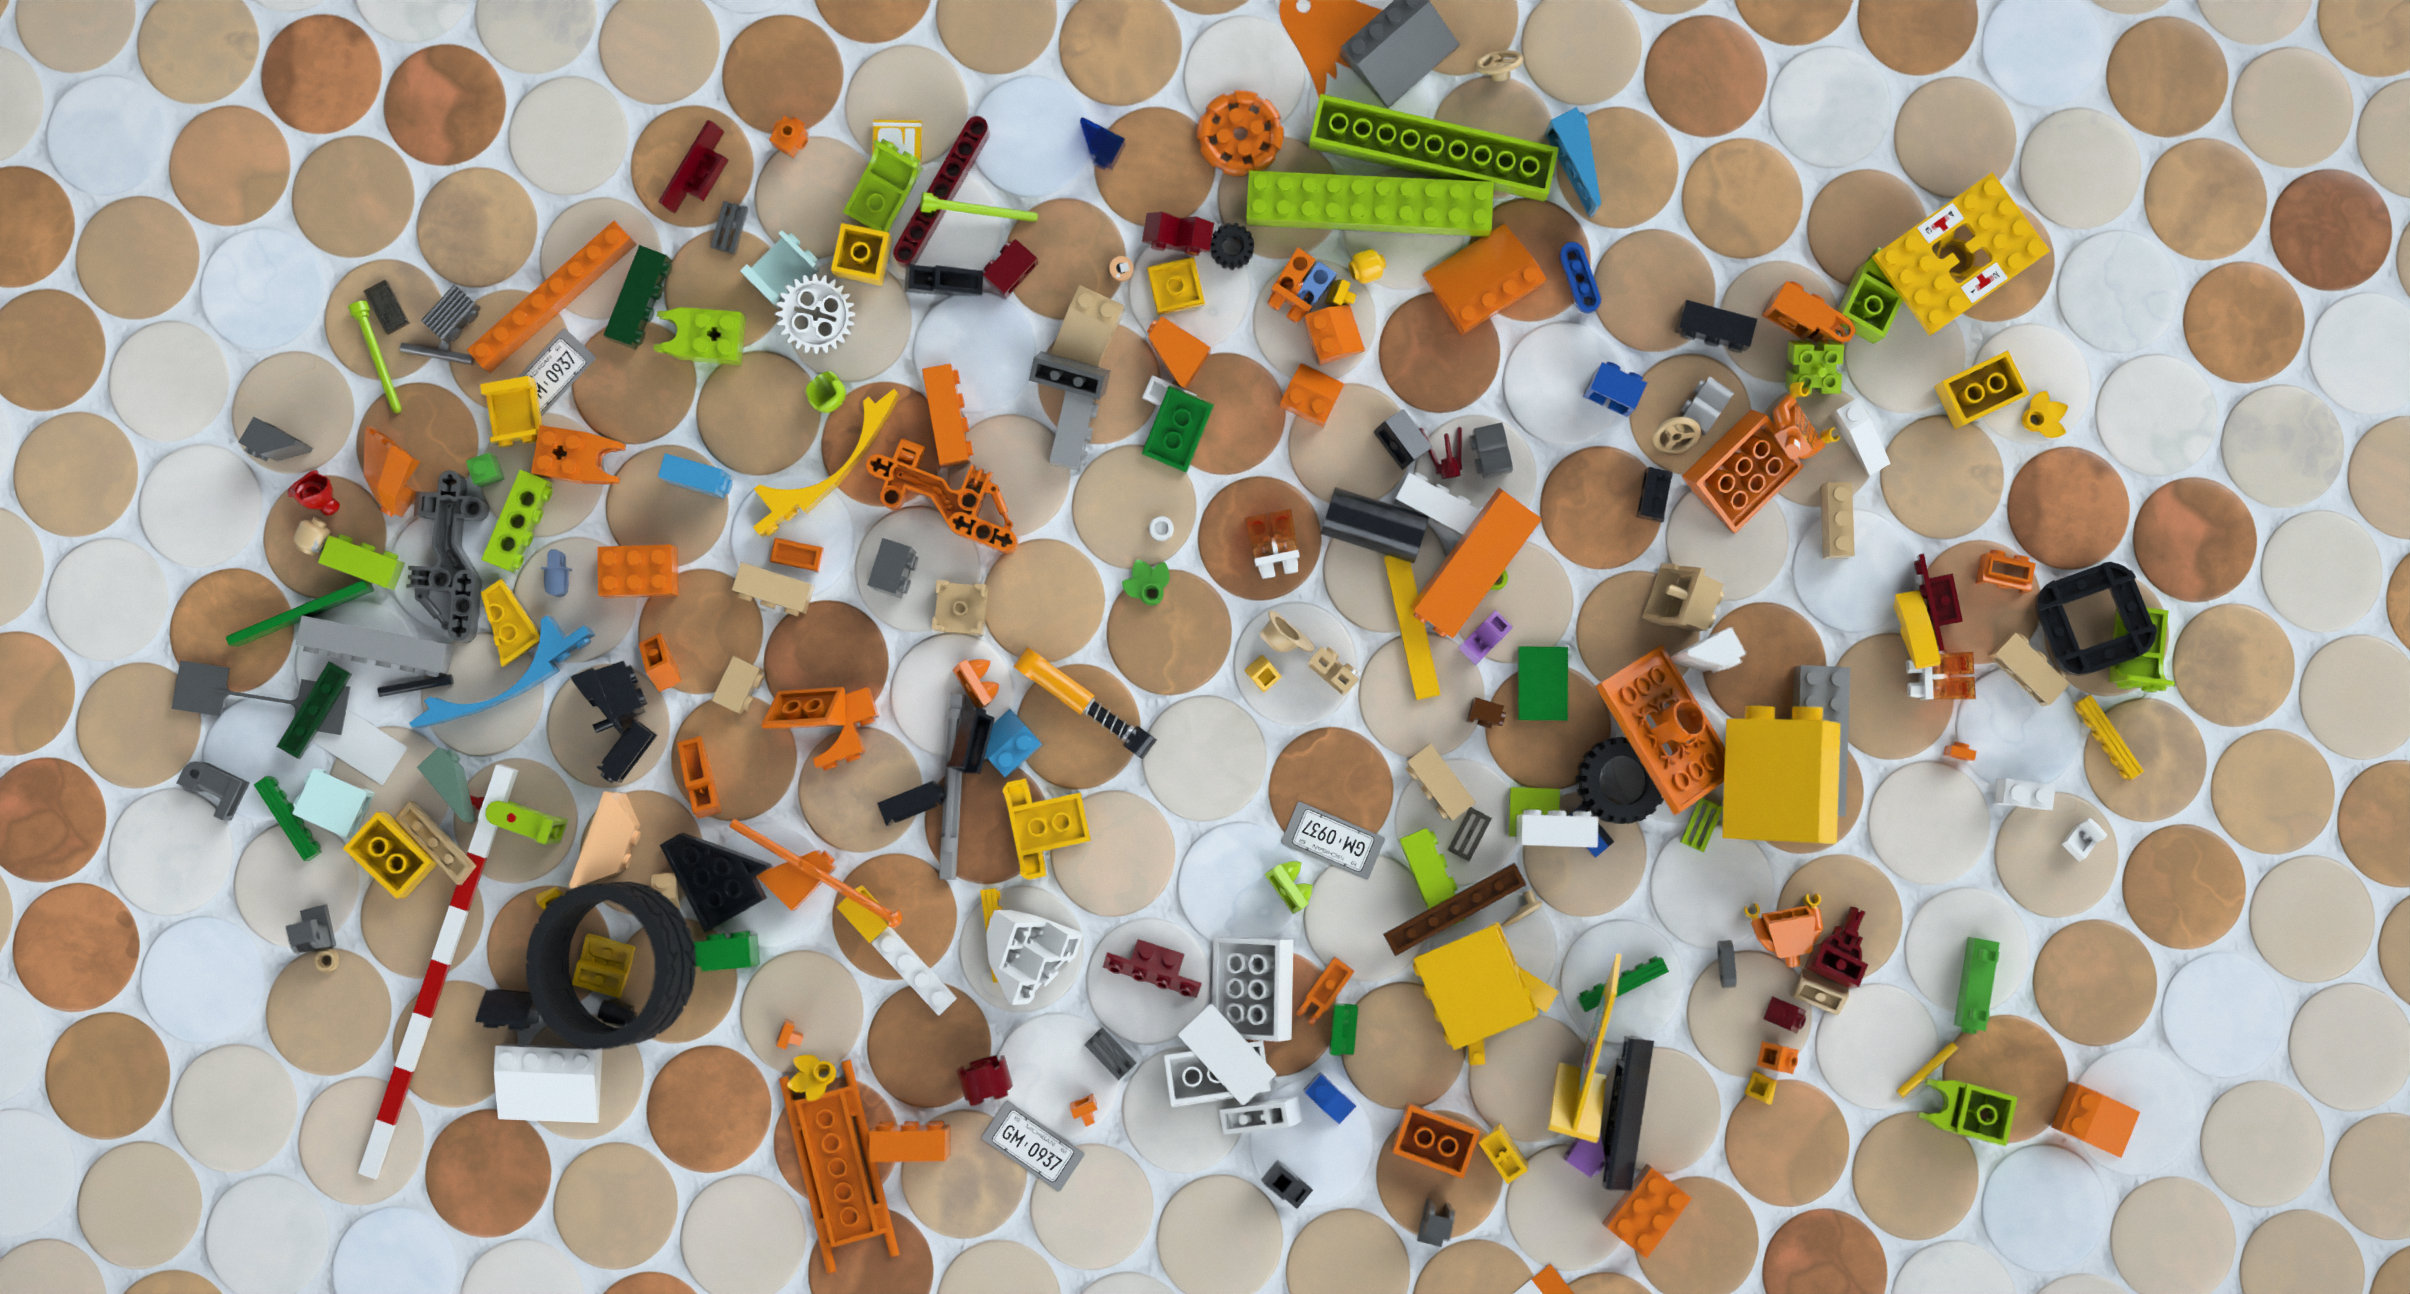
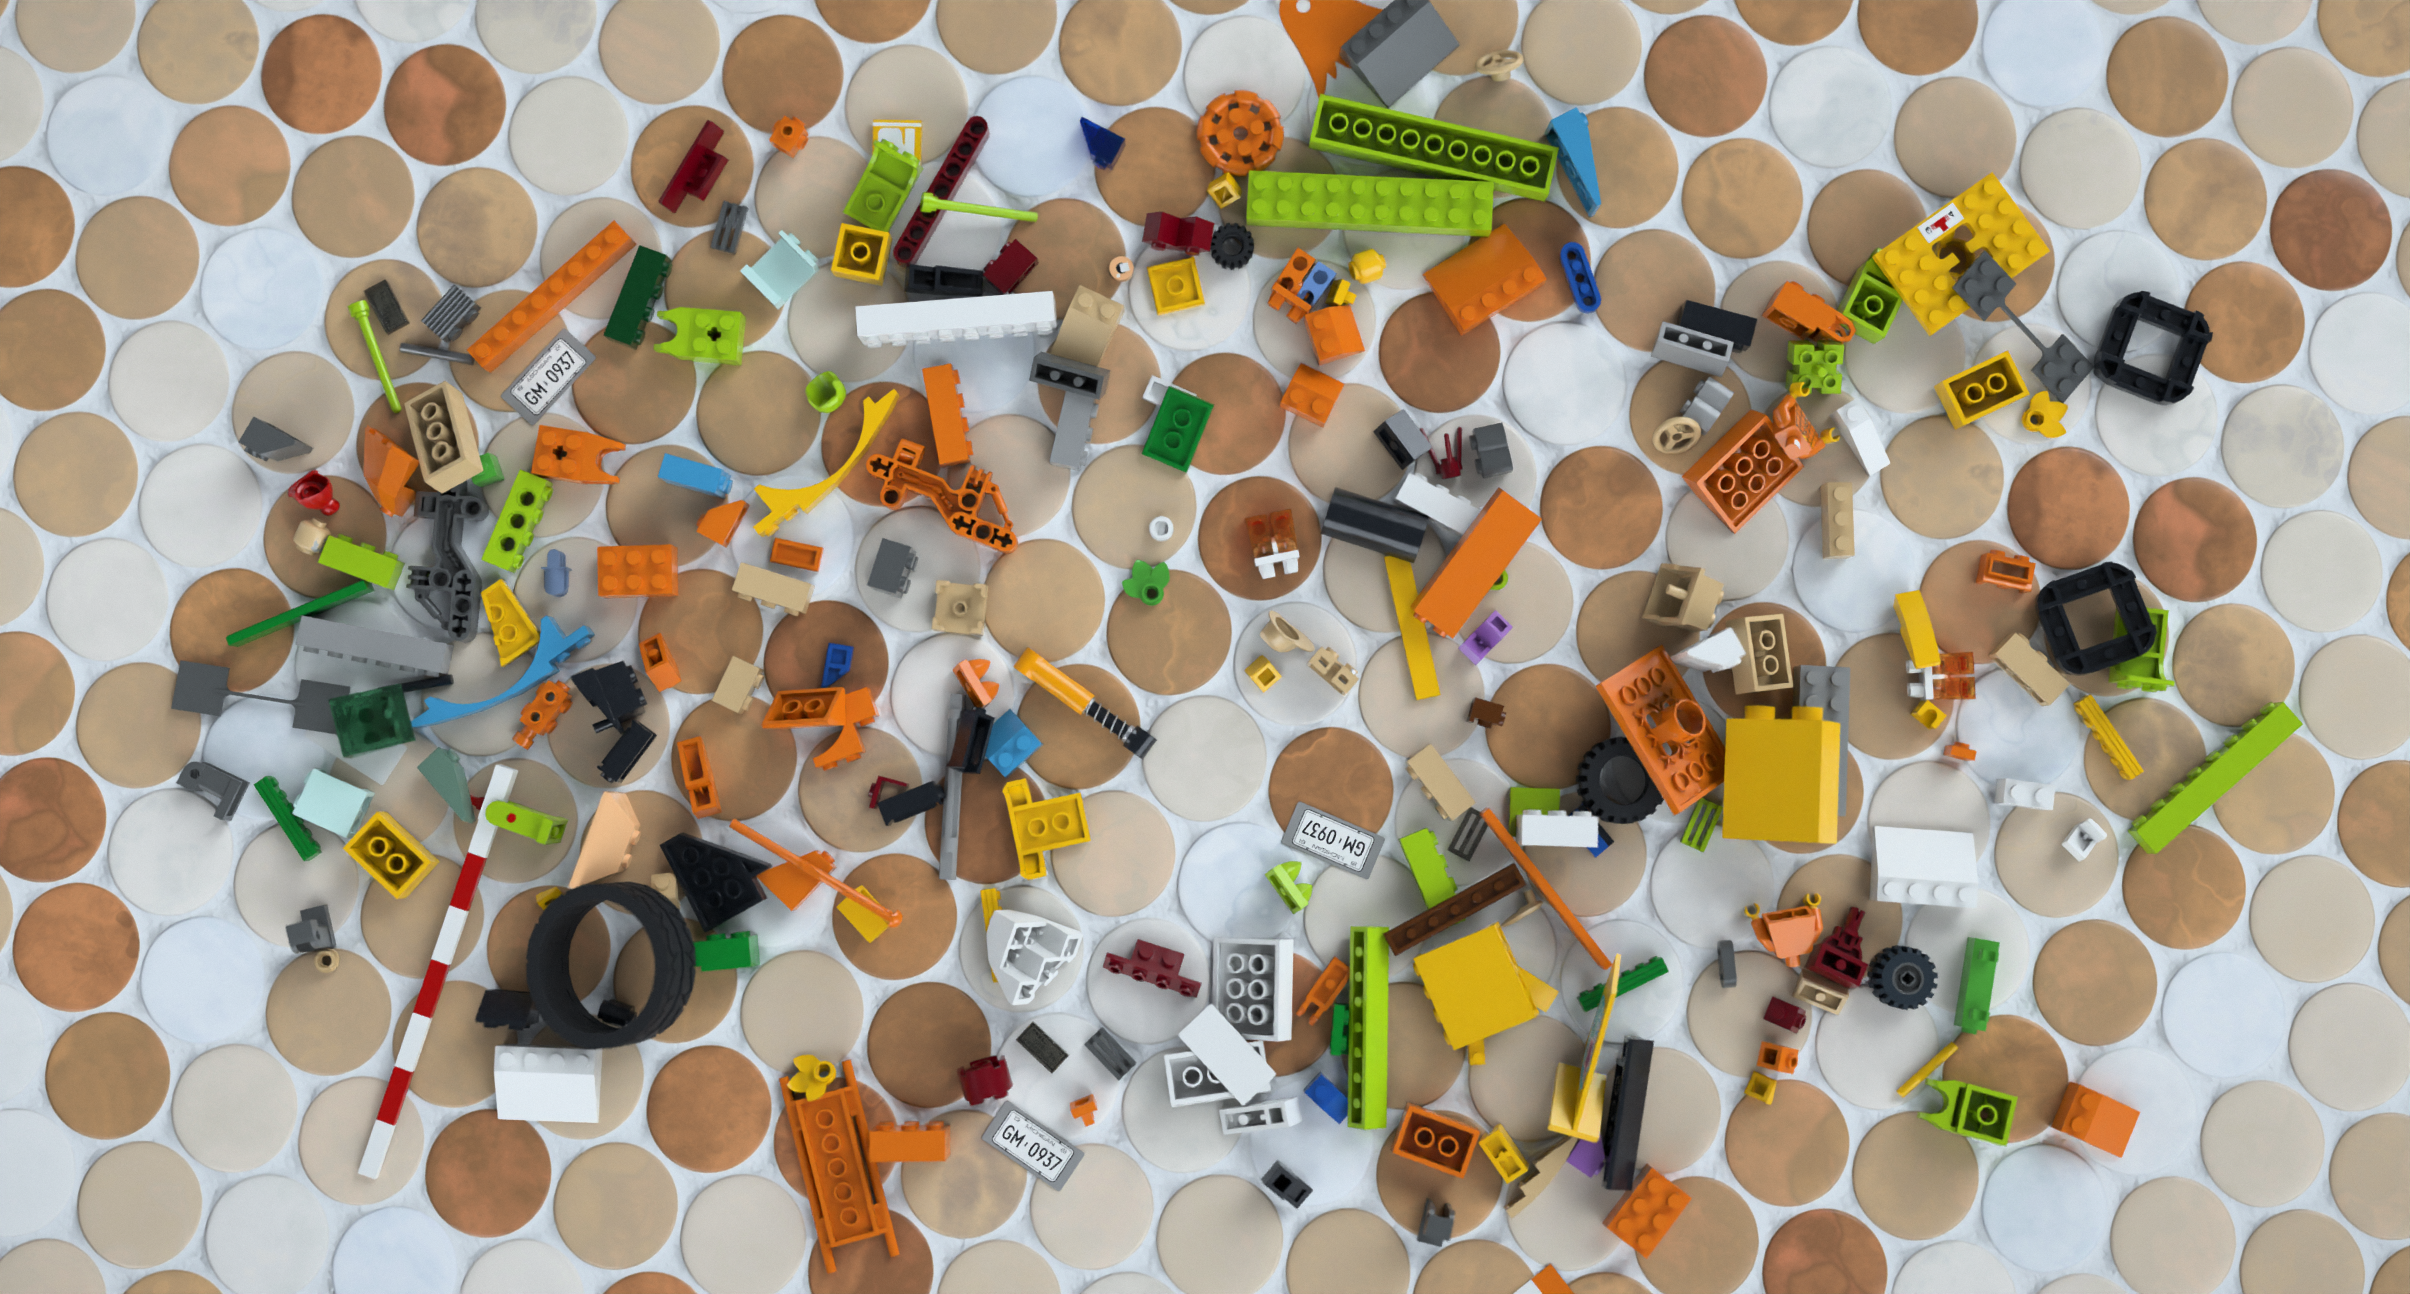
(314, 710): dark green tile -> none
(372, 720): none -> clear green piece
(435, 842): tan tile -> none
(443, 437): none -> tan brick
(513, 410): yellow panel -> none
(547, 710): none -> orange brick
(603, 965): yellow slope -> none
(722, 522): none -> orange slope
(788, 1035): orange tile -> none
(810, 335): white gear -> none
(837, 663): none -> blue tile
(876, 789): none -> dark red bracket
(914, 970): white plate -> none
(956, 319): none -> white brick
(1042, 1047): none -> clear smoke tile
(1177, 350): orange slope -> none
(1224, 190): none -> yellow slope
(1368, 1027): none -> lime brick
(1542, 683): green tile -> none
(1545, 888): none -> orange tile
(1547, 1167): none -> tan slope
(1616, 385): blue piece -> none
(1654, 494): black hinge -> none
(1692, 349): none -> light grey brick
(1766, 657): none -> tan brick
(1902, 977): none -> black wheel
(1923, 867): none -> white slope
(1928, 714): none -> yellow piece
(1940, 597): dark red bracket -> none
(1985, 289): none -> dark grey hinge
(2177, 384): none -> black plate
(2214, 777): none -> lime brick

